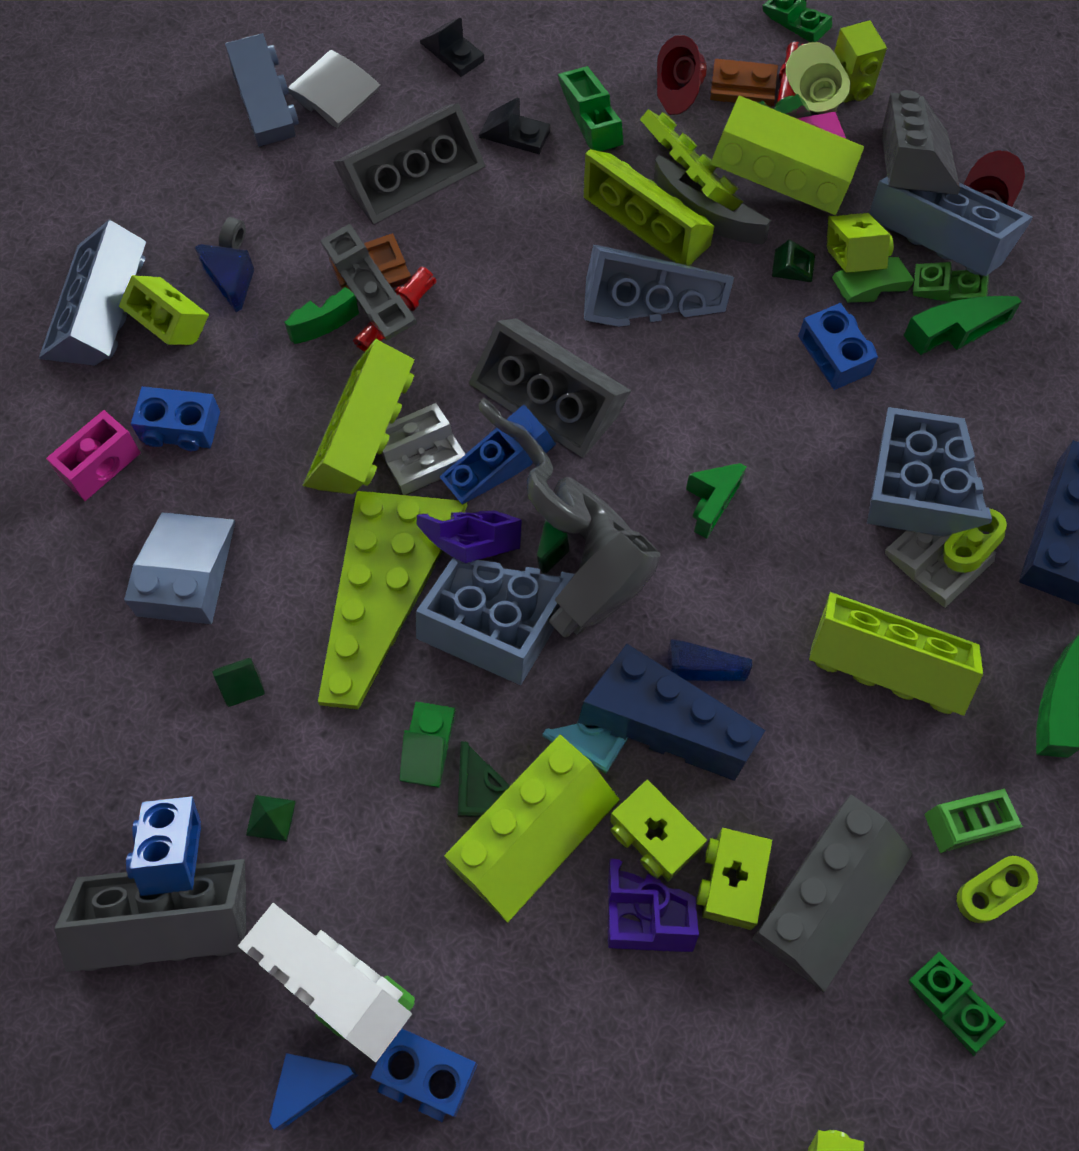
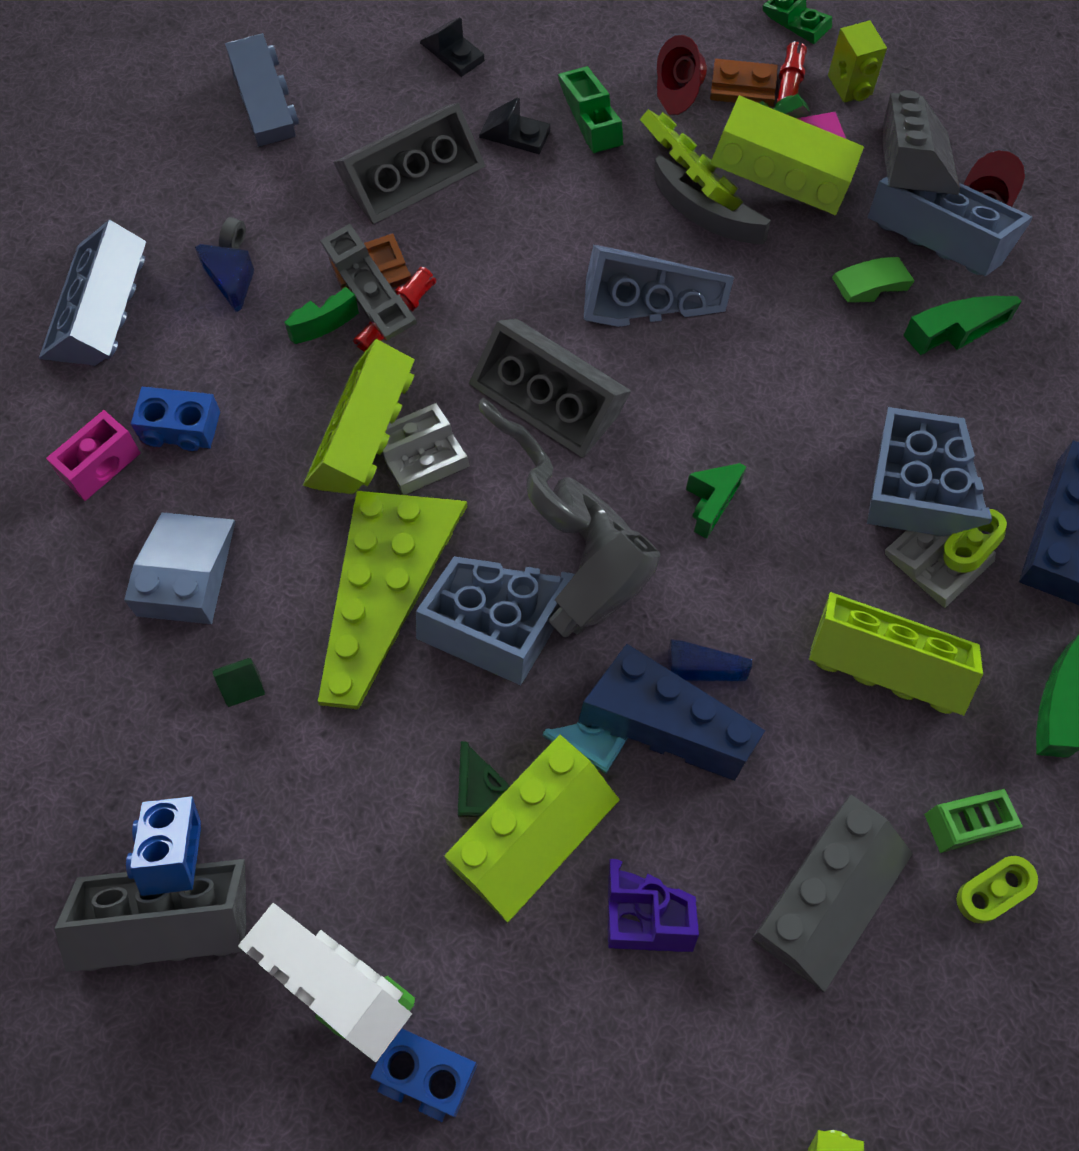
(163, 310): lime brick -> none
(271, 818): dark green slope -> none
(304, 1085): blue slope -> none
(334, 88): light grey slope -> none
(426, 744): green slope -> none
(473, 534): dark purple slope -> none
(495, 459): blue slope -> none
(552, 547): dark green slope -> none
(645, 208): lime slope -> none
(650, 809): lime brick -> none
(750, 858): lime brick -> none
(793, 262): dark green slope -> none
(818, 77): yellowish green piece -> none
(833, 348): blue brick -> none
(858, 242): lime brick -> none
(941, 283): bright green slope -> none
(956, 1004): green slope -> none

